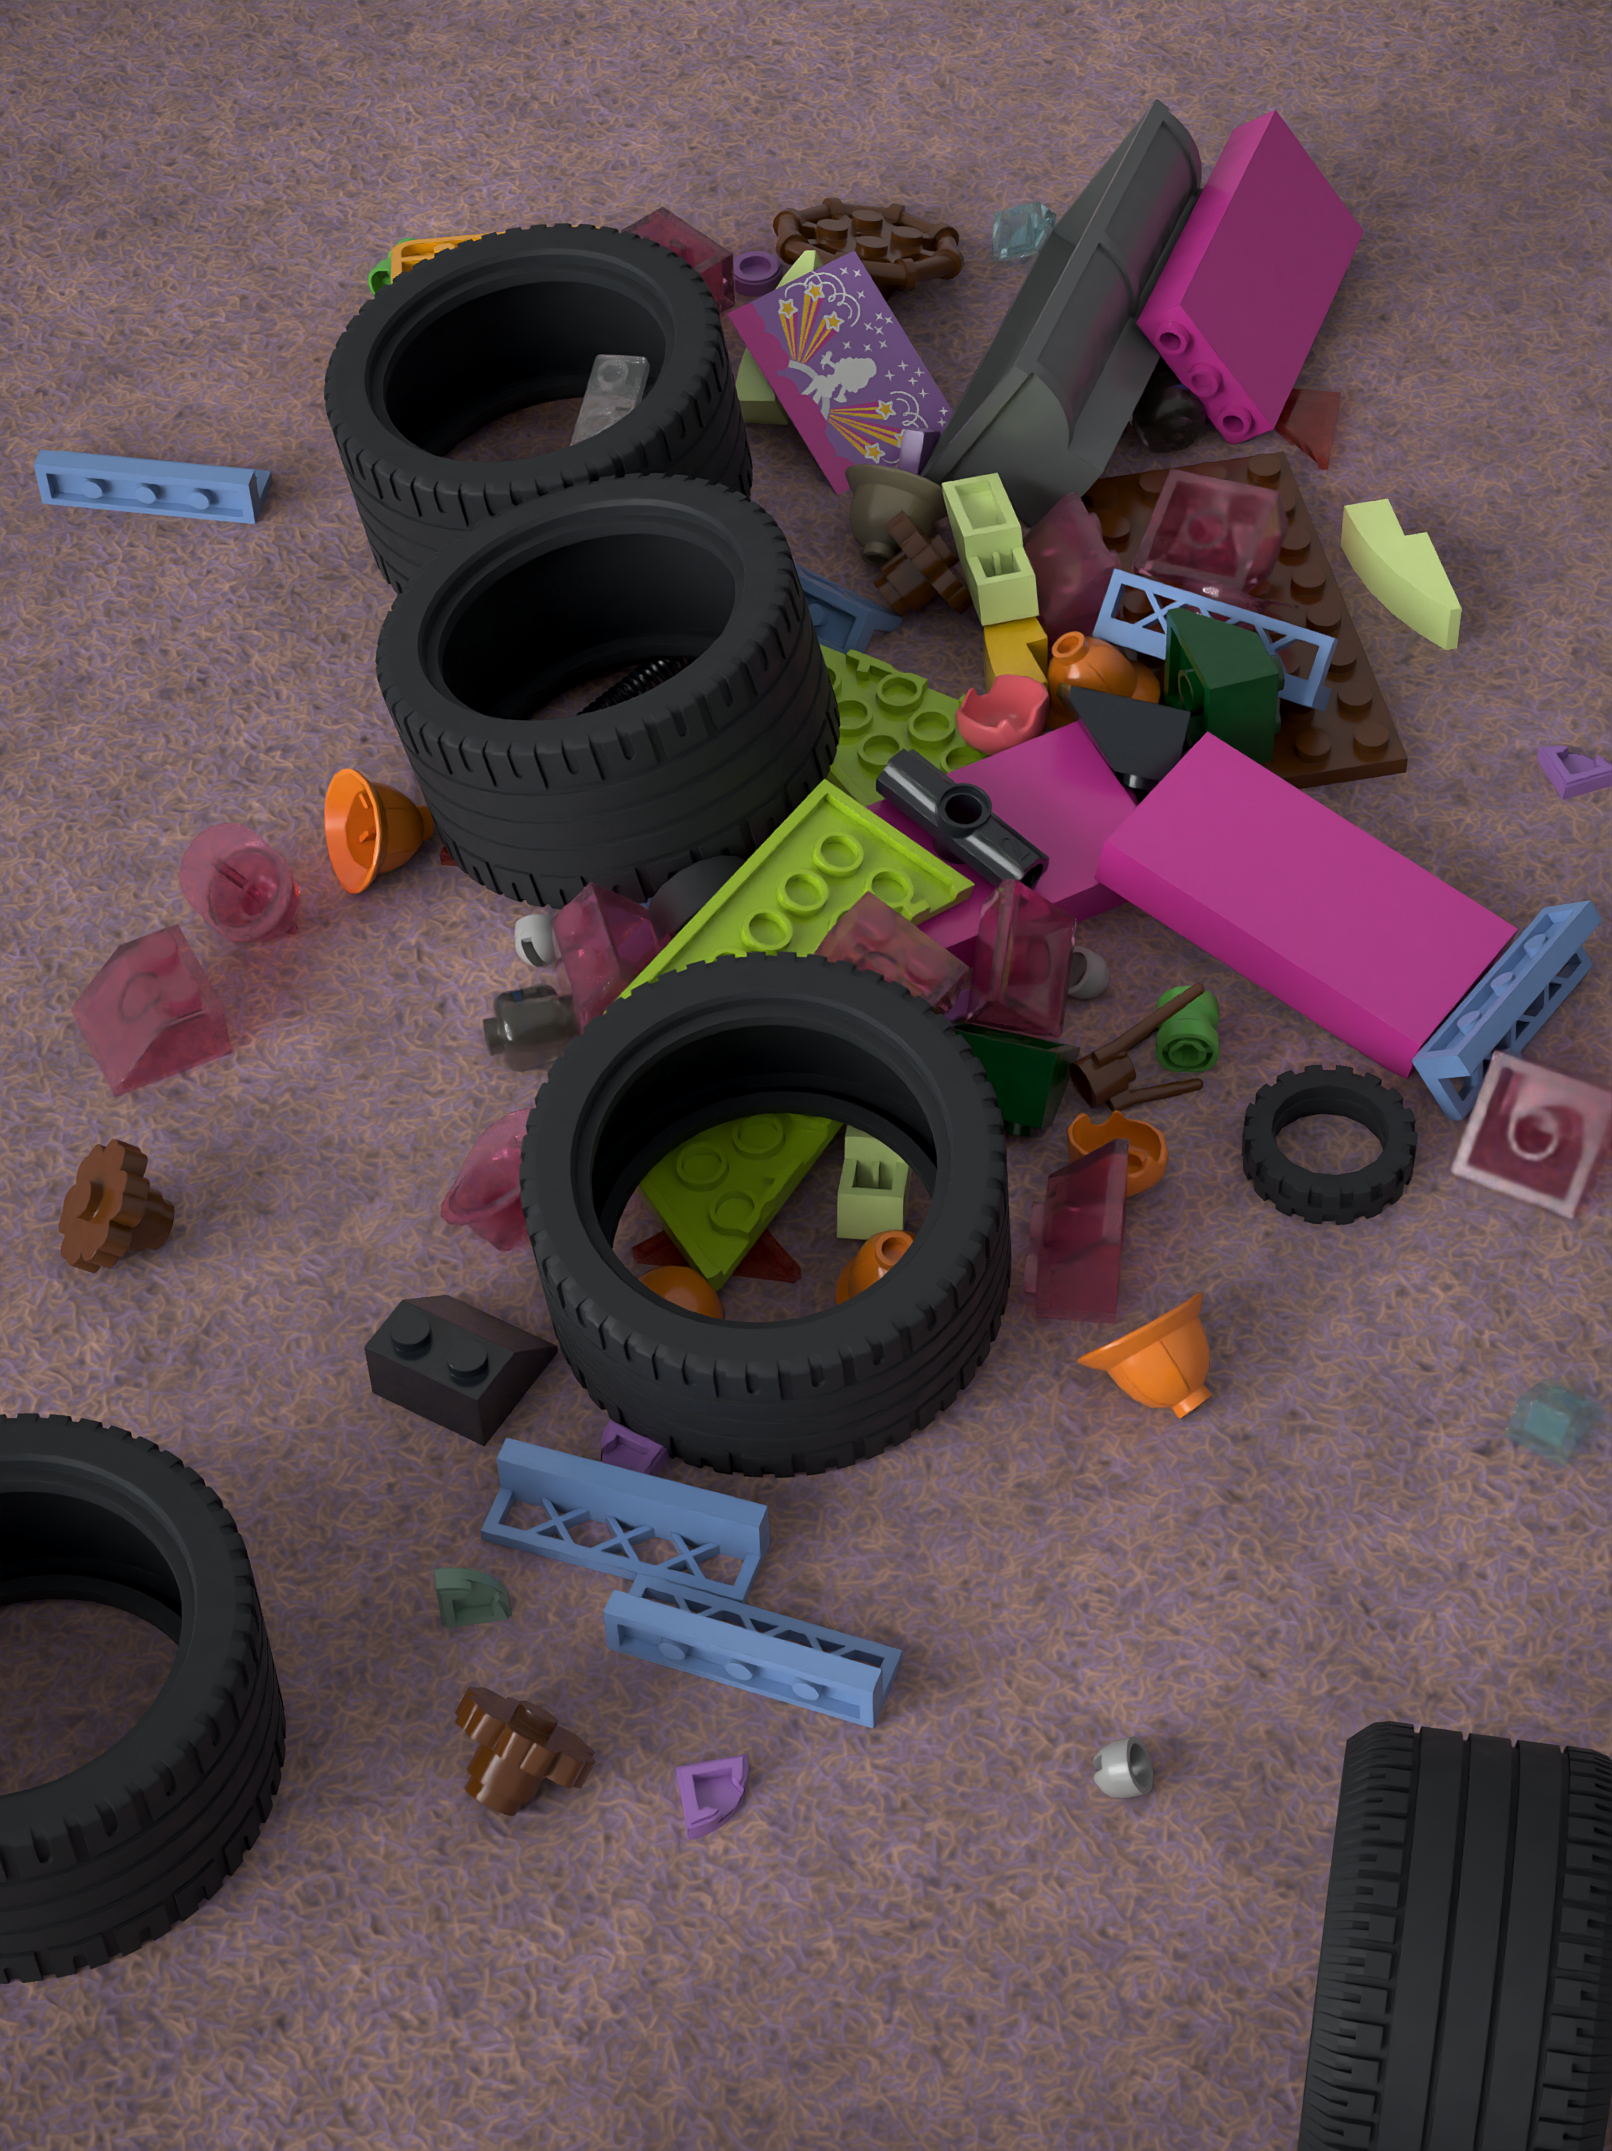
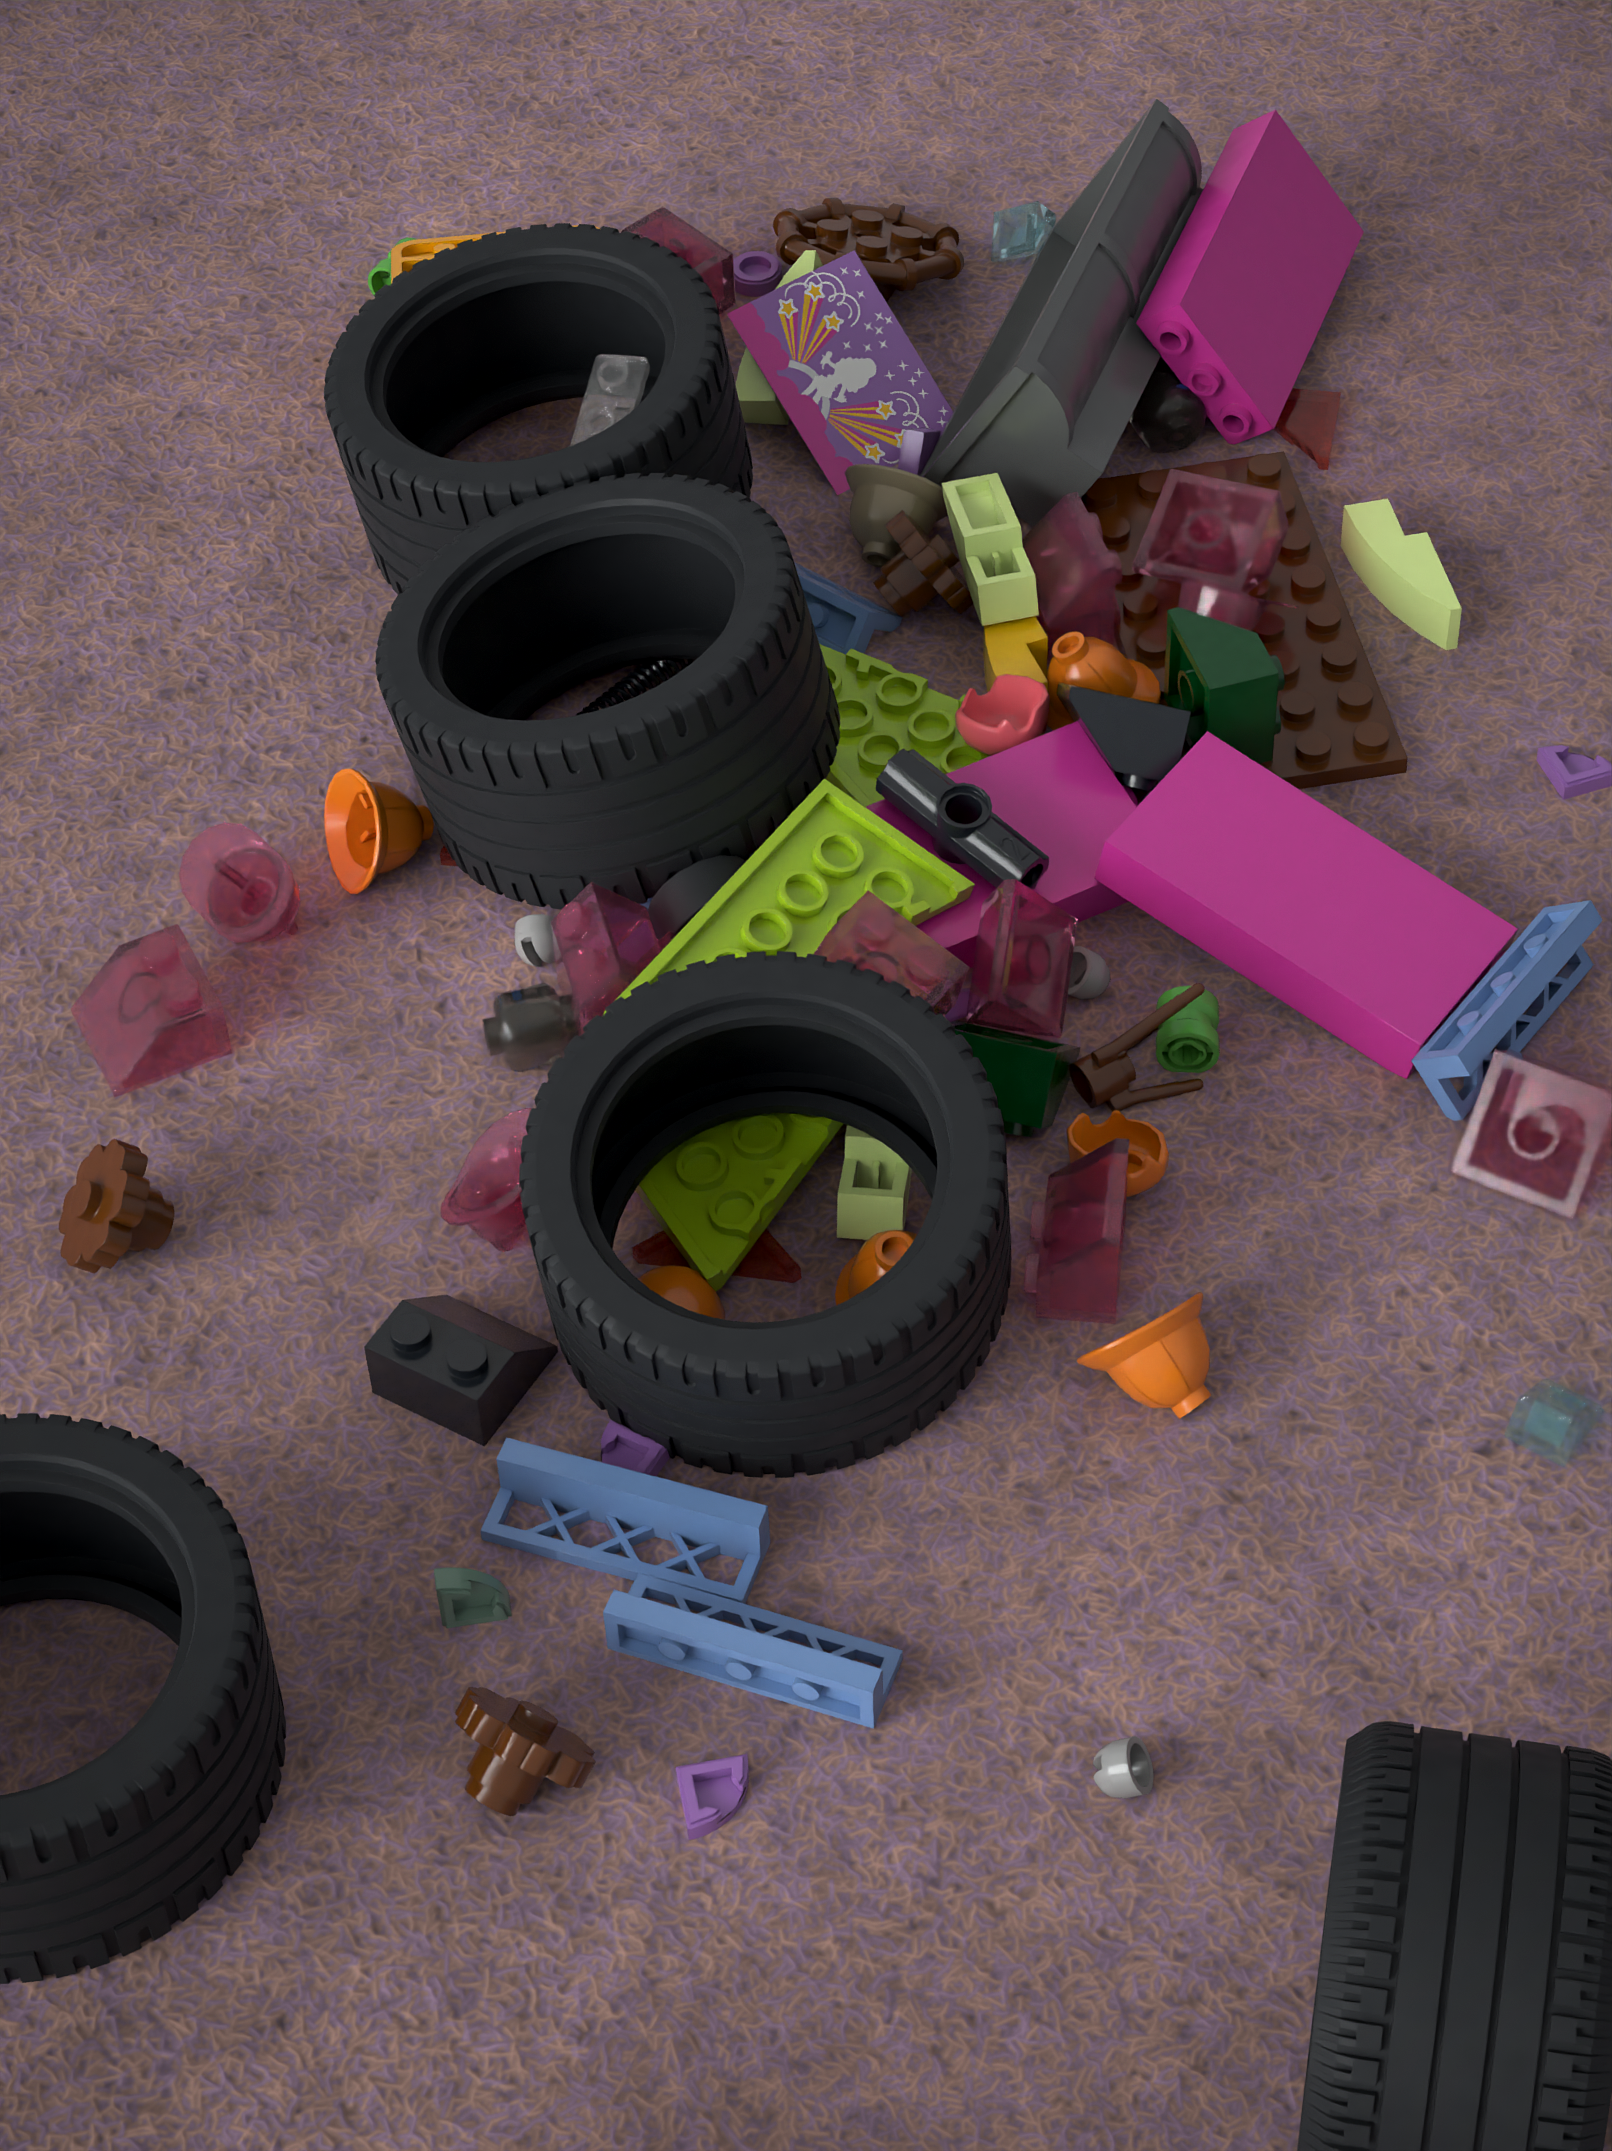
(151, 486): medium blue fence -> none
(1140, 639): medium blue fence -> none
(1319, 1194): black tyre -> none

